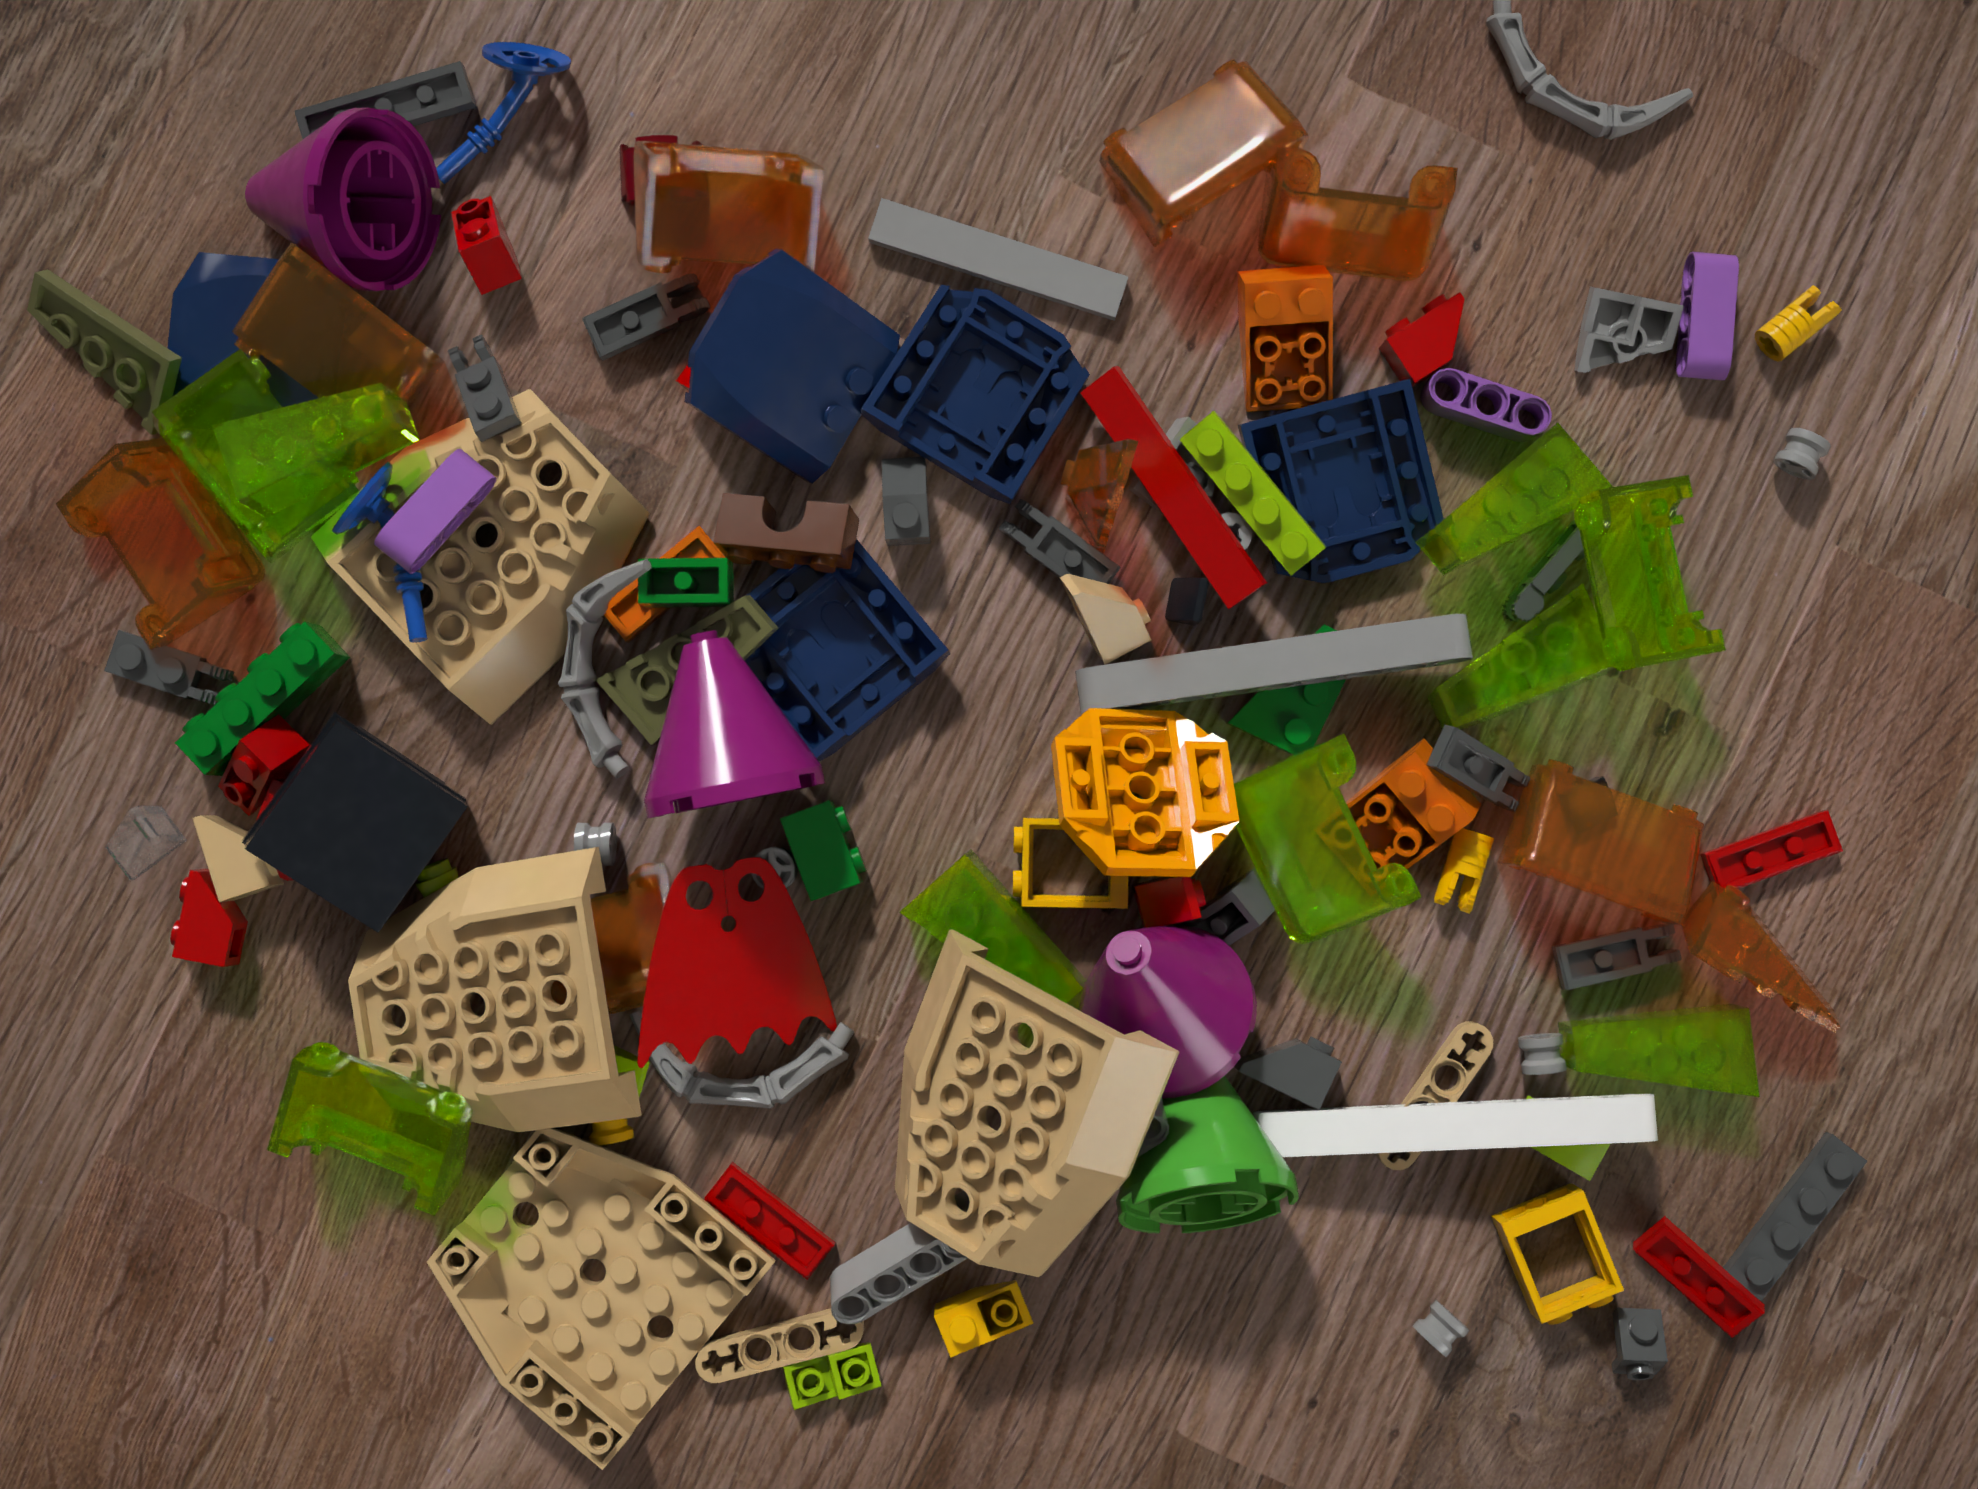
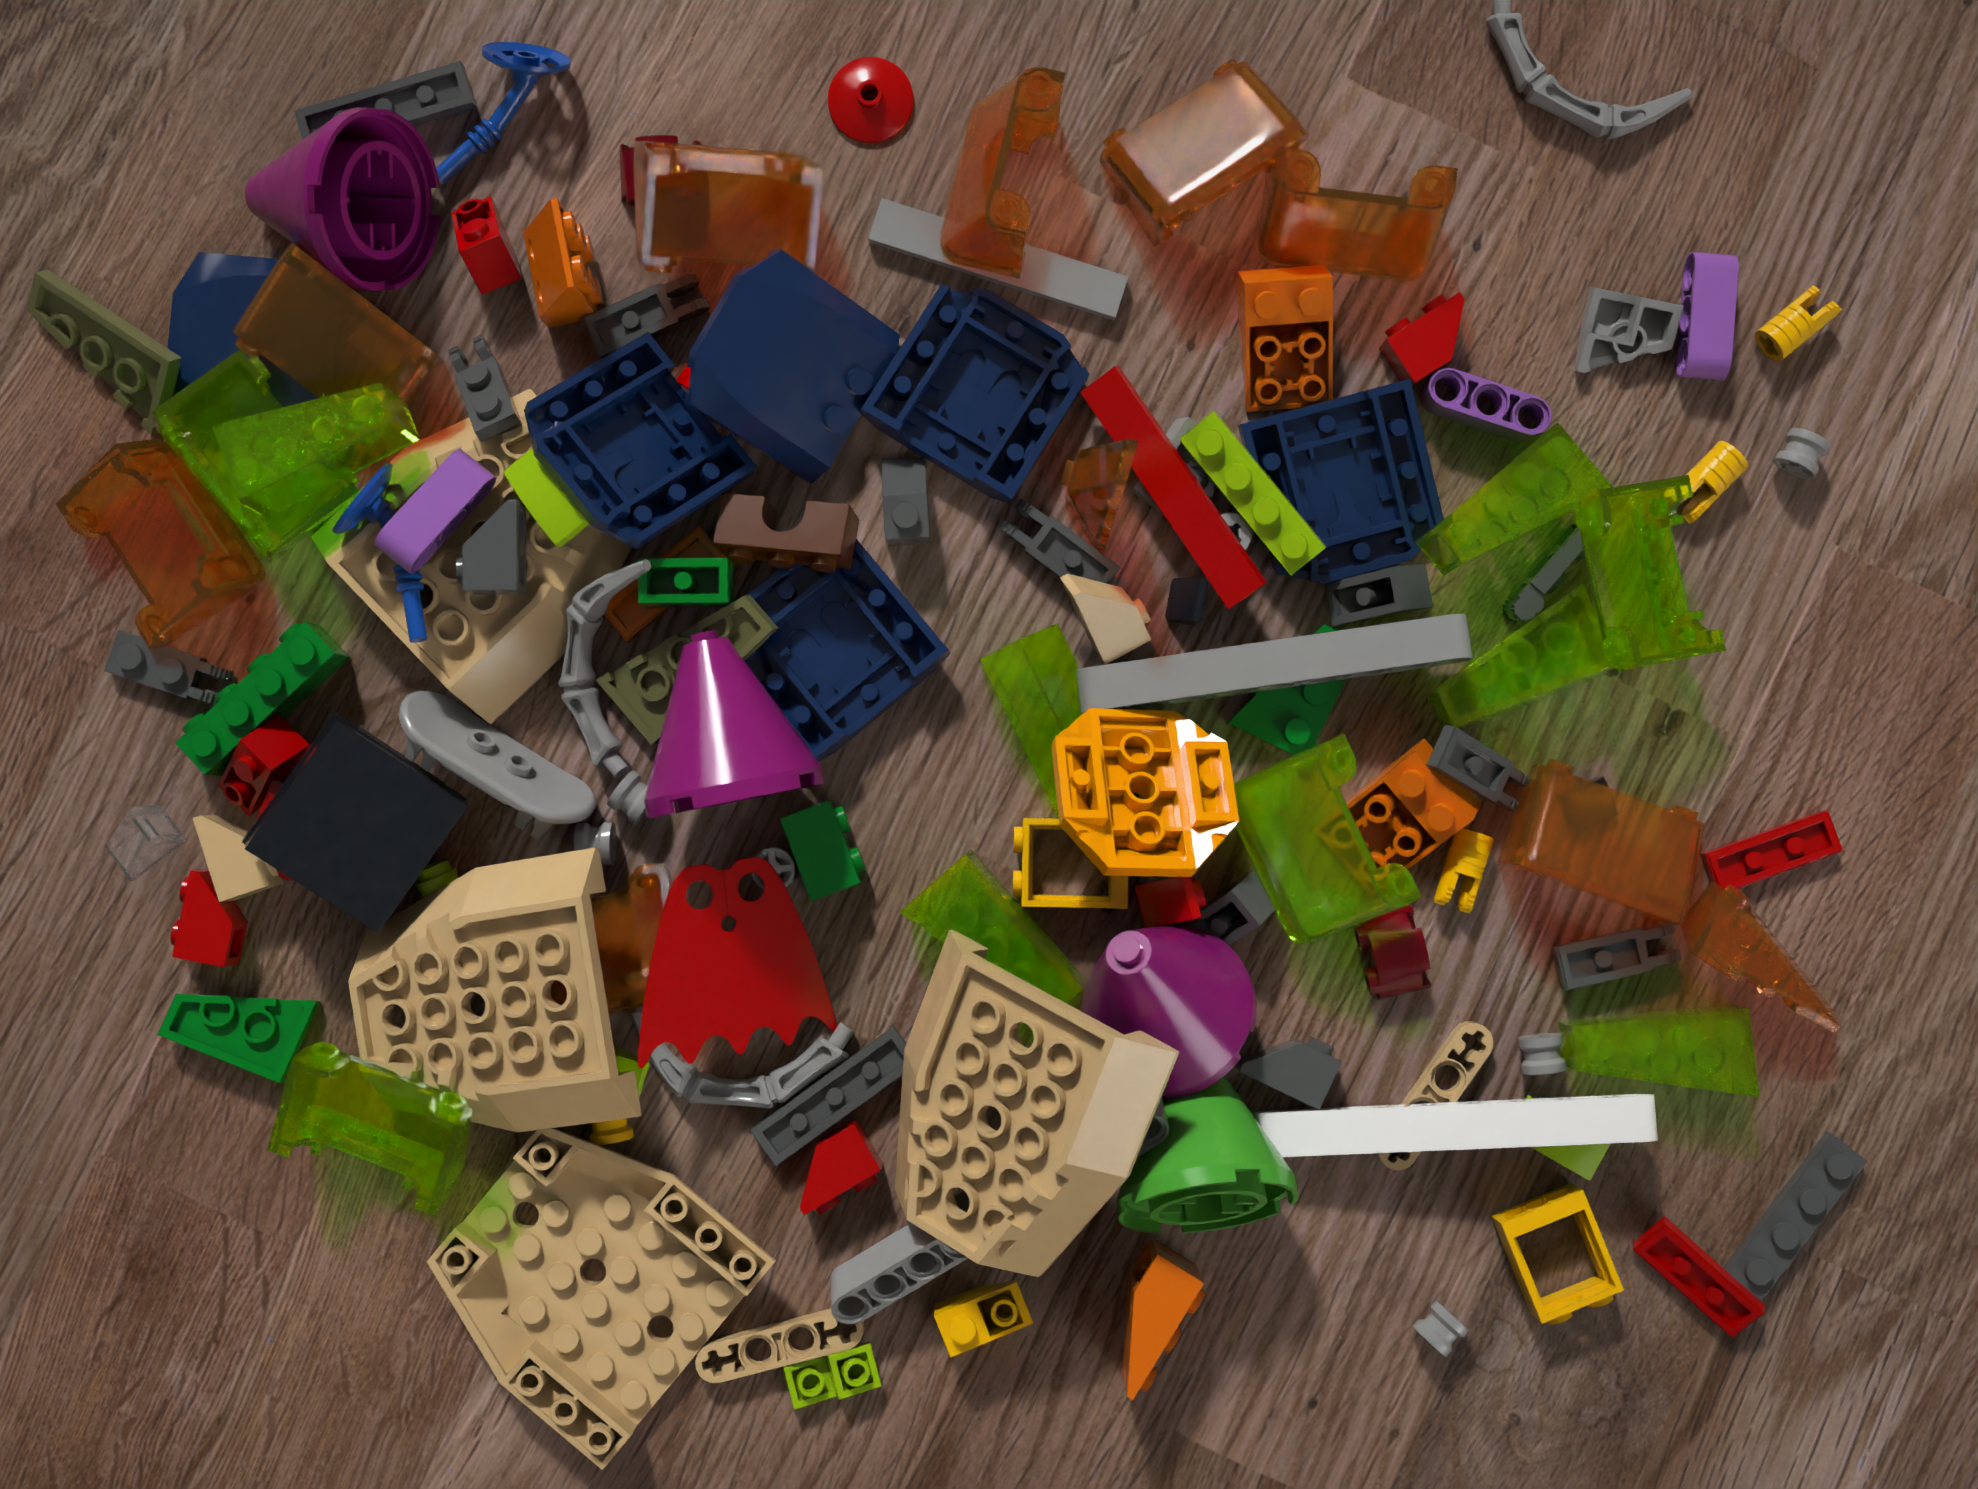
(242, 1031): none -> green wing
(492, 762): none -> light grey piece
(496, 554): none -> dark grey slope
(545, 499): none -> lime slope
(560, 266): none -> orange slope
(630, 797): none -> light grey wheel
(631, 445): none -> dark blue wedge
(770, 1220): red tile -> none
(832, 1097): none -> dark grey plate
(839, 1163): none -> red slope
(874, 119): none -> red dish
(983, 222): none -> clear orange windscreen
(1038, 694): none -> clear neon green wedge
(1158, 1297): none -> orange slope
(1378, 594): none -> dark grey slope
(1395, 954): none -> dark red cylinder
(1639, 1342): dark grey bracket -> none
(1712, 477): none -> yellow hinge

